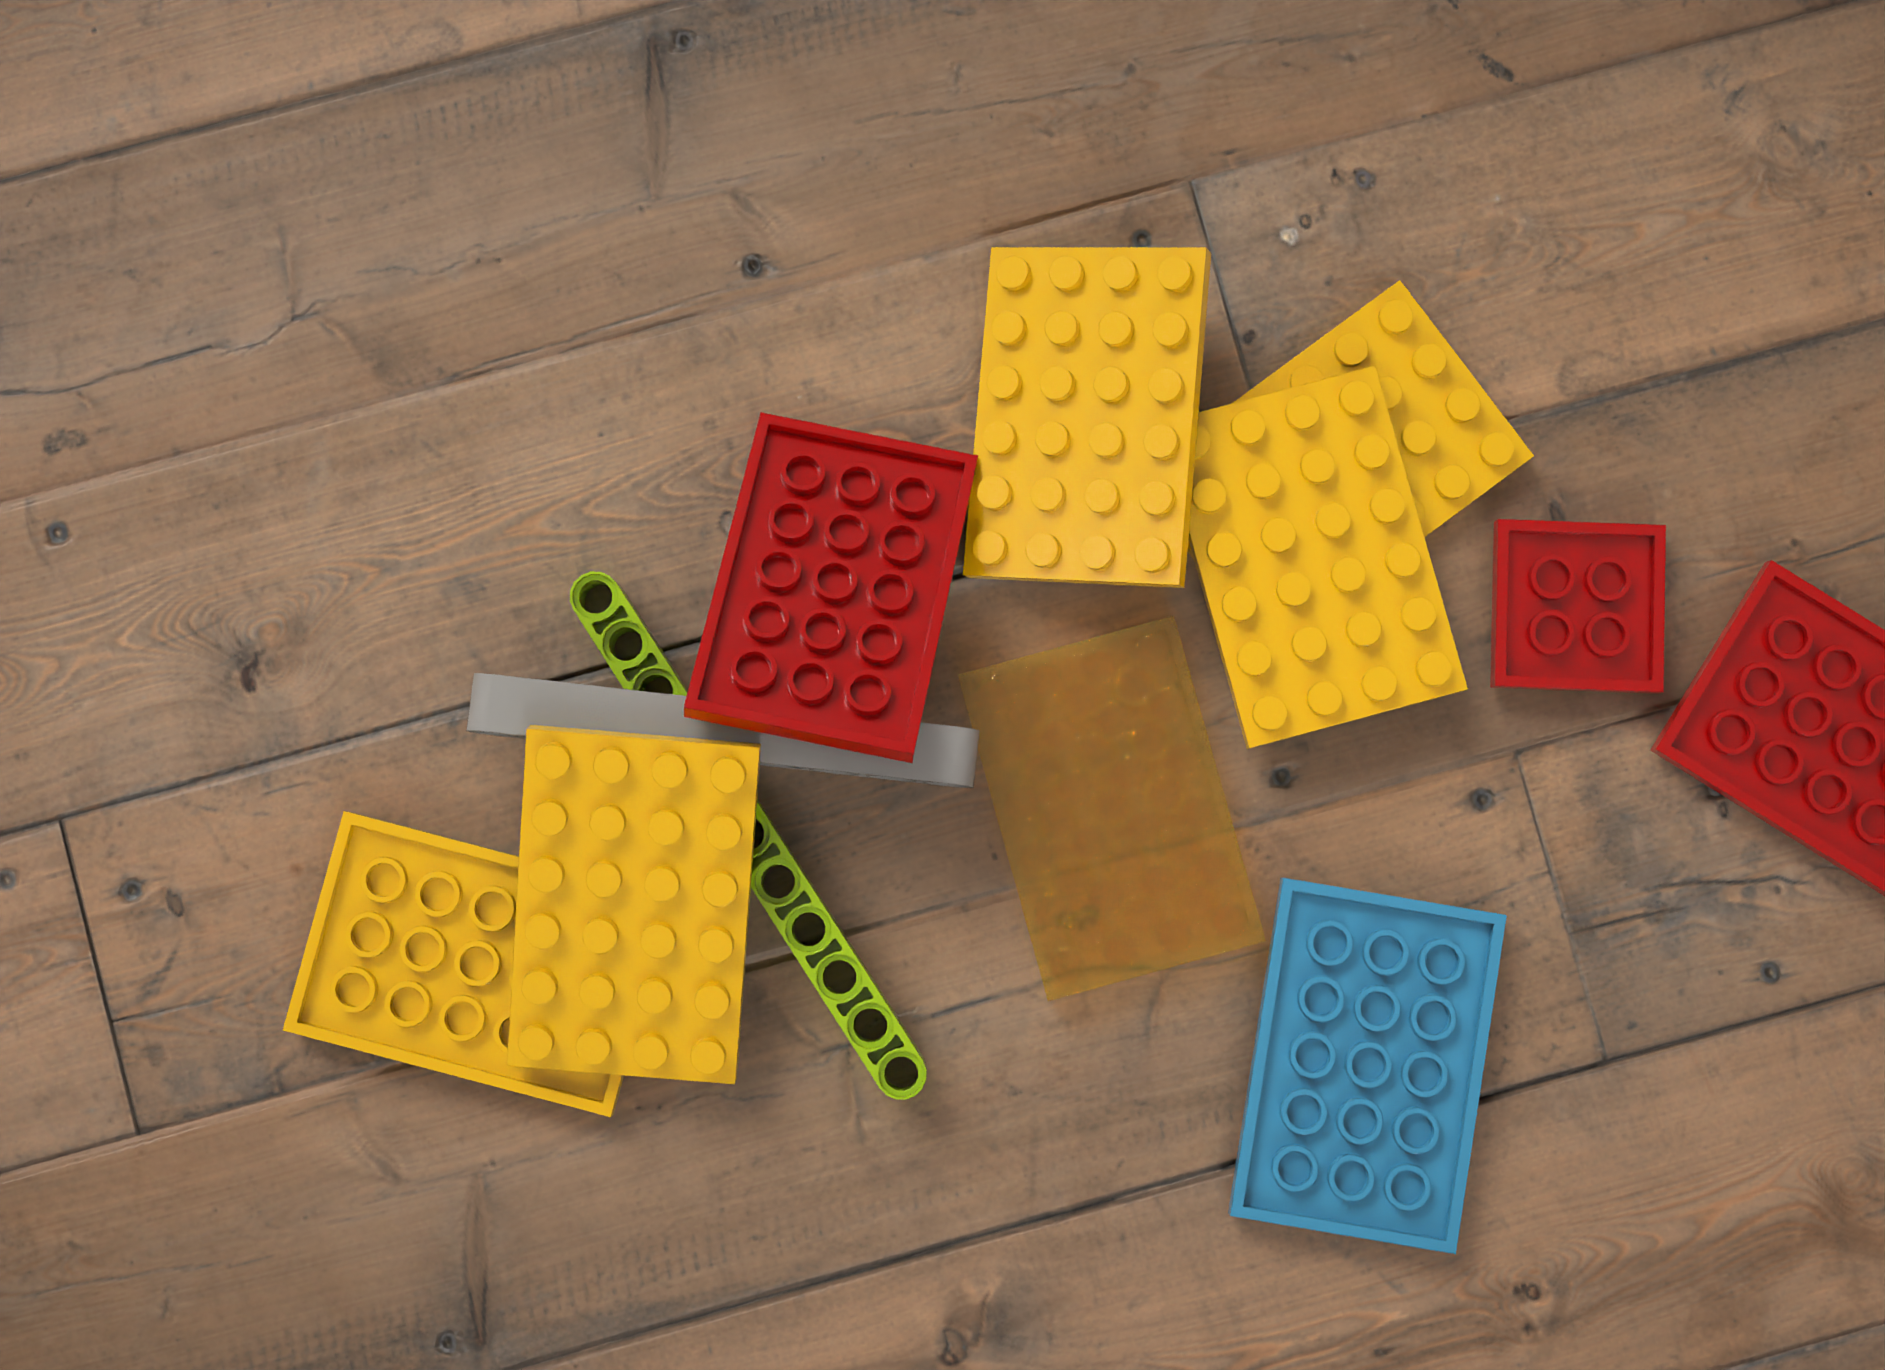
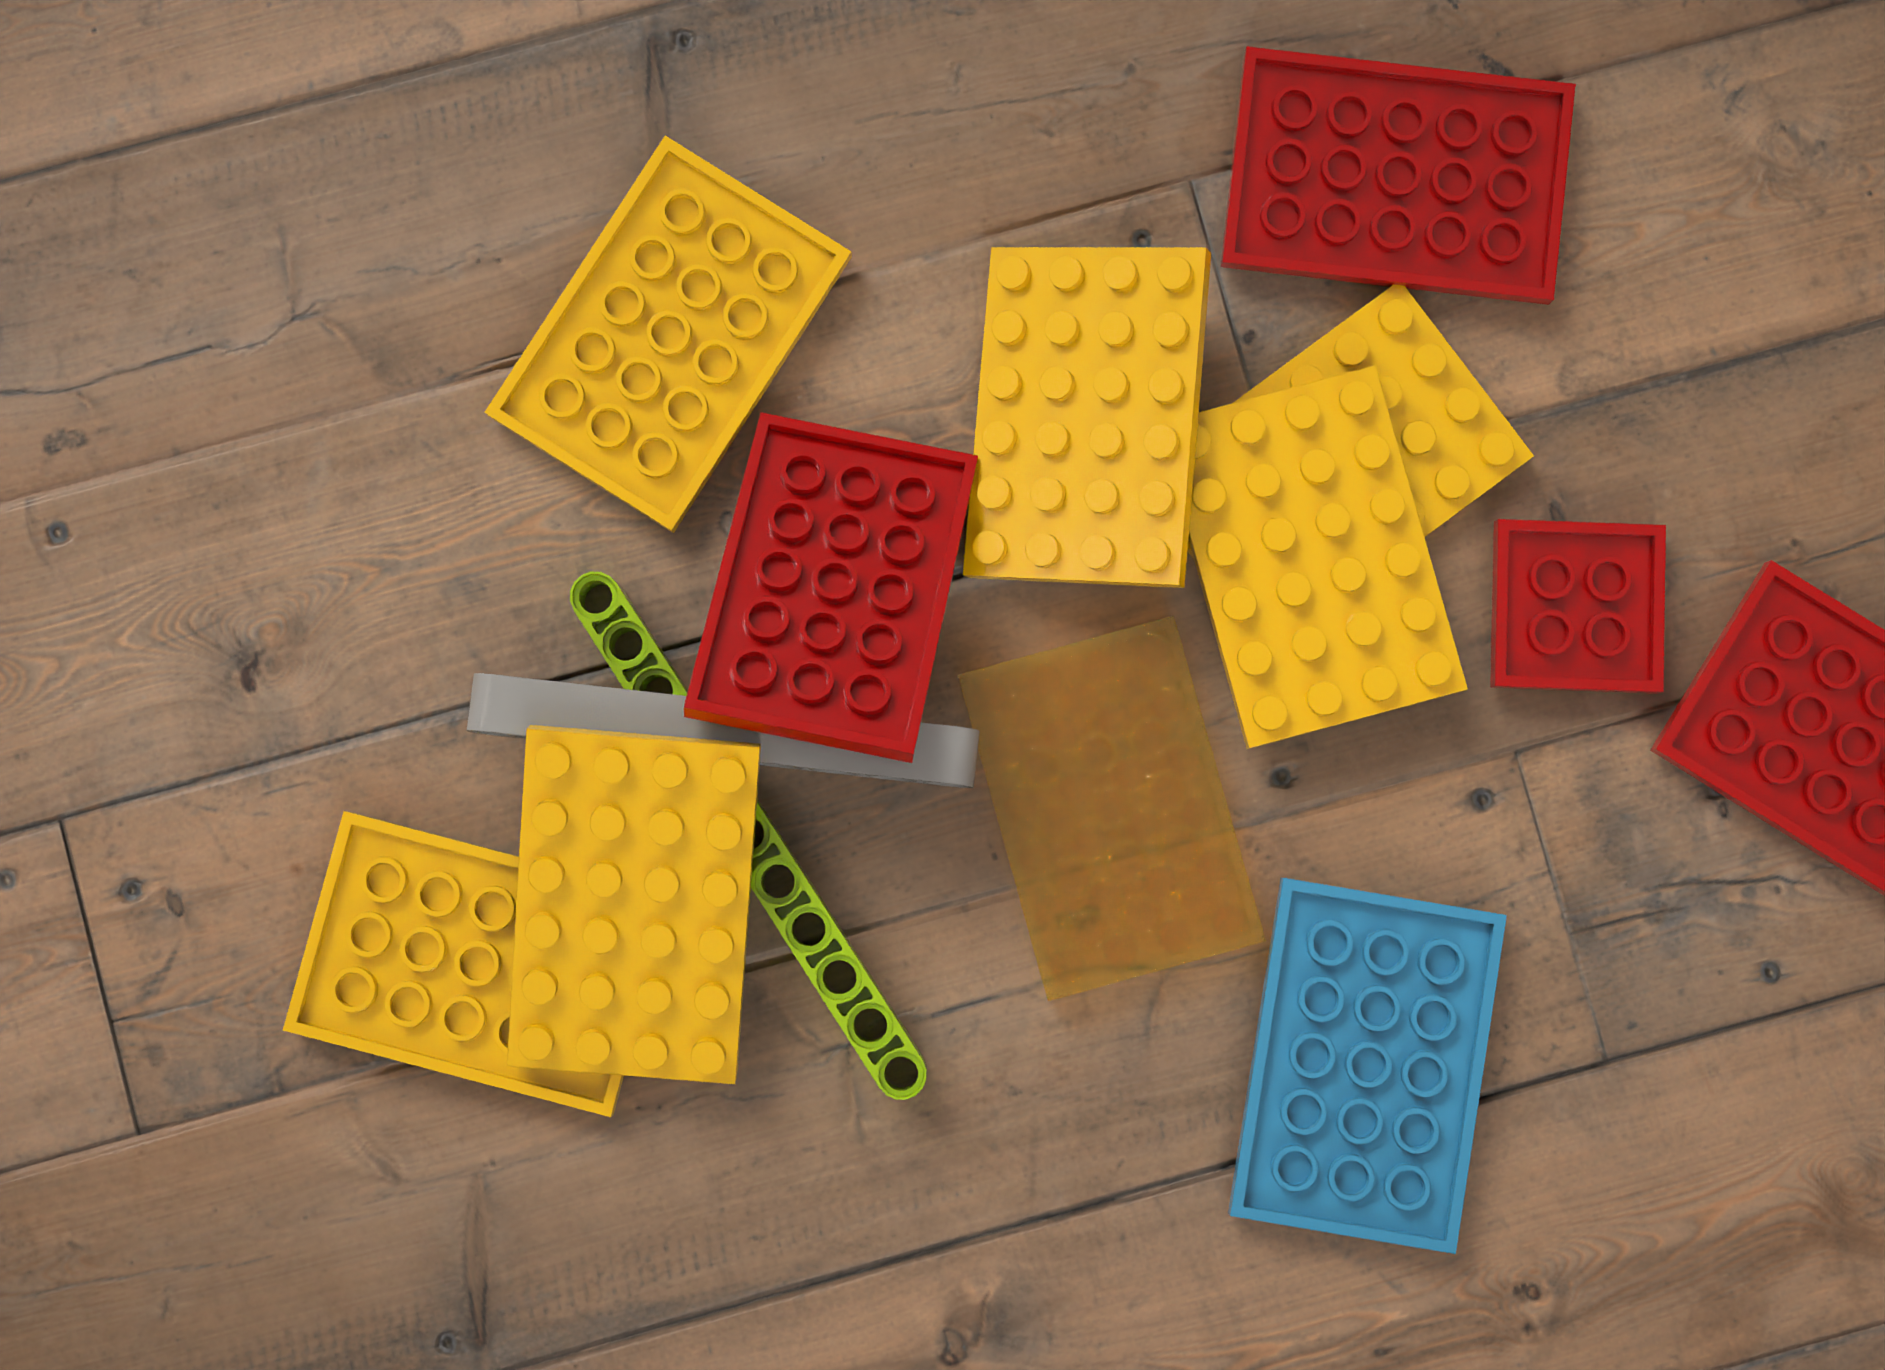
(669, 334): none -> yellow plate
(1398, 175): none -> red plate

